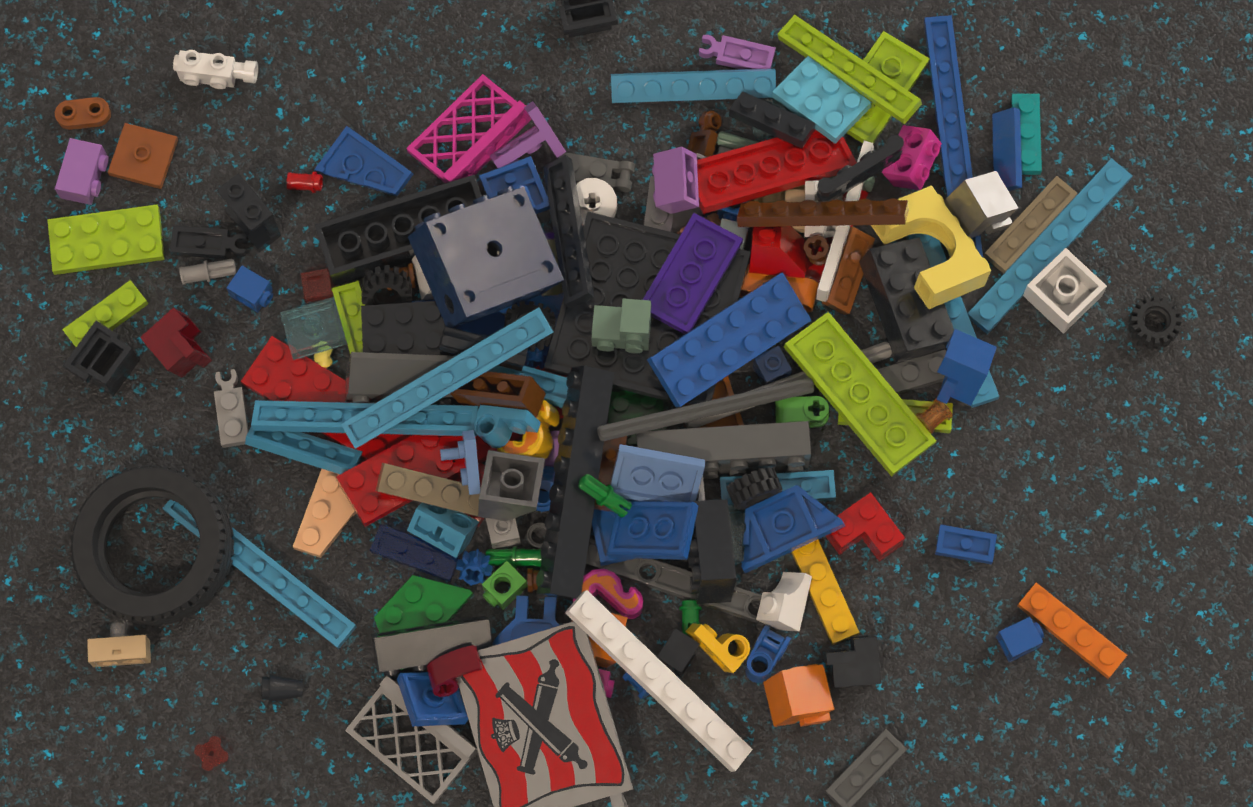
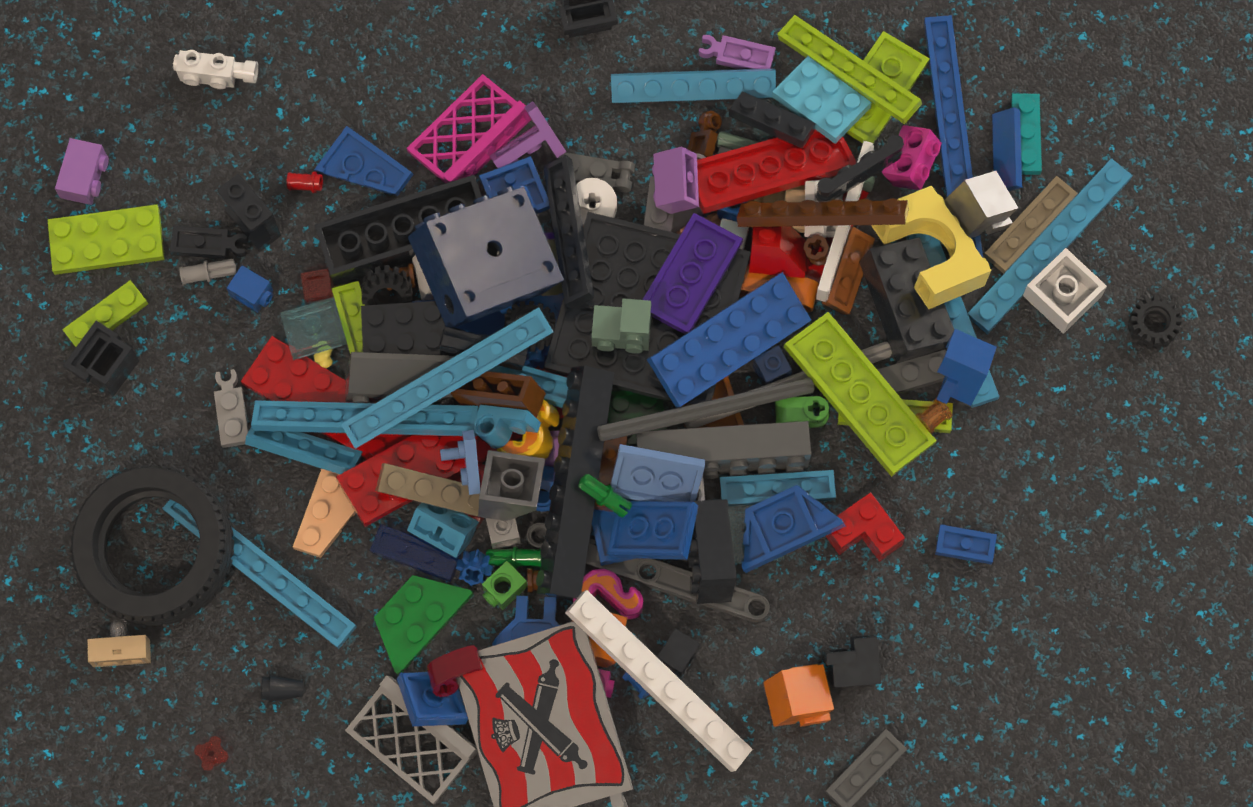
(82, 115): dark orange plate -> none
(143, 156): dark orange plate -> none
(174, 343): dark red plate -> none
(422, 644): brick -> none
(690, 614): green pin -> none
(718, 648): yellow plate -> none
(754, 488): black tyre -> none
(768, 650): blue piece -> none
(786, 603): white arch -> none
(826, 593): yellow plate -> none
(1020, 639): blue brick -> none
(1072, 630): orange plate -> none

